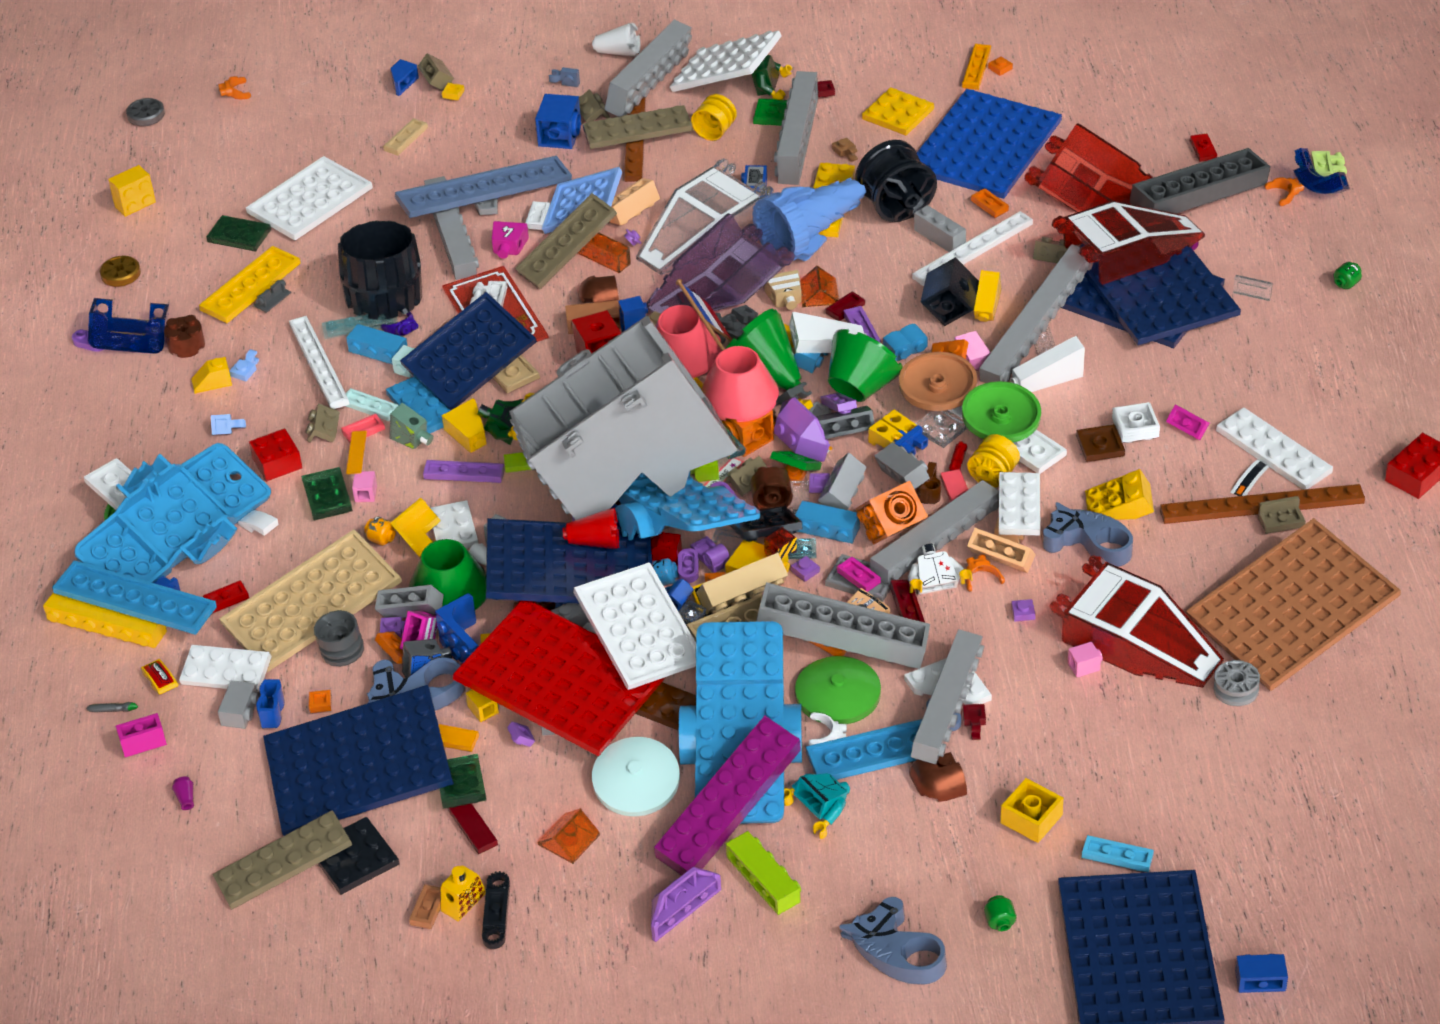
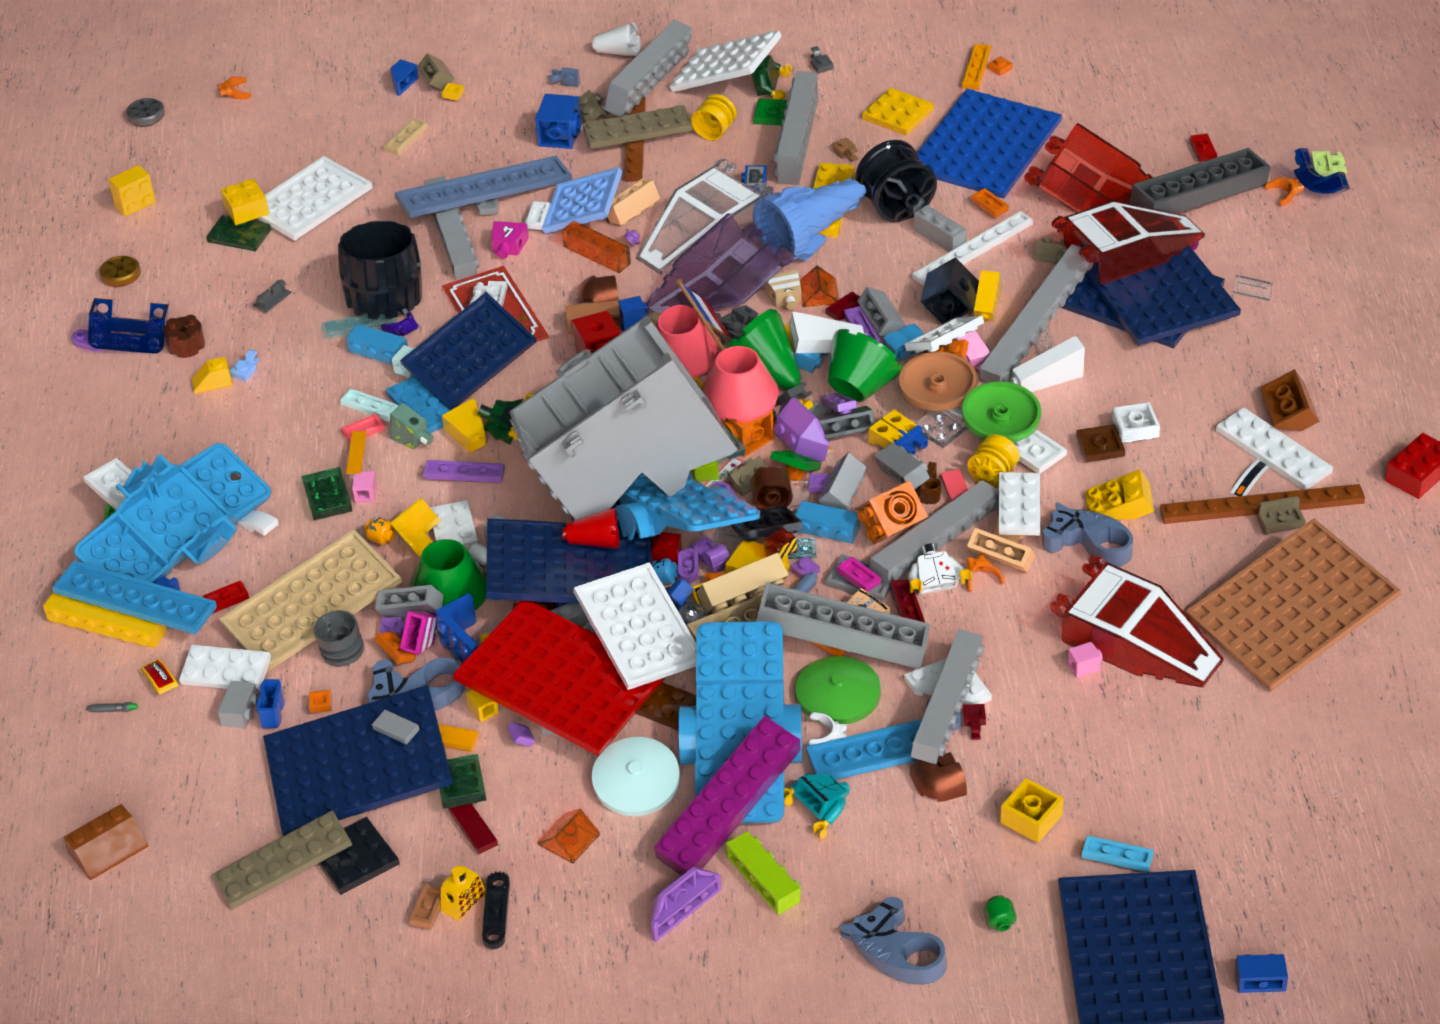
(105, 842): none -> slope
(141, 735): dark pink brick -> none
(184, 791): magenta cone -> none
(223, 424): light blue plate -> none
(244, 201): none -> yellow brick
(249, 283): yellow plate -> none
(275, 454): red brick -> none
(319, 363): white tile -> none
(322, 423): dark tan bracket -> none
(395, 727): none -> light grey tile
(419, 653): dark grey torso -> none
(515, 462): lime tile -> none
(516, 375): tan plate -> none
(566, 241): dark tan plate -> none
(806, 583): none -> sand blue cylinder
(820, 62): none -> dark grey plate
(826, 88): dark red plate -> none
(880, 311): none -> light grey brick
(944, 334): none -> white plate
(958, 456): red axle -> none
(1023, 610): medium lavender plate -> none
(1187, 422): dark pink plate -> none
(1236, 683): light grey wheel -> none
(1289, 402): none -> dark orange slope
(1347, 275): green head -> none

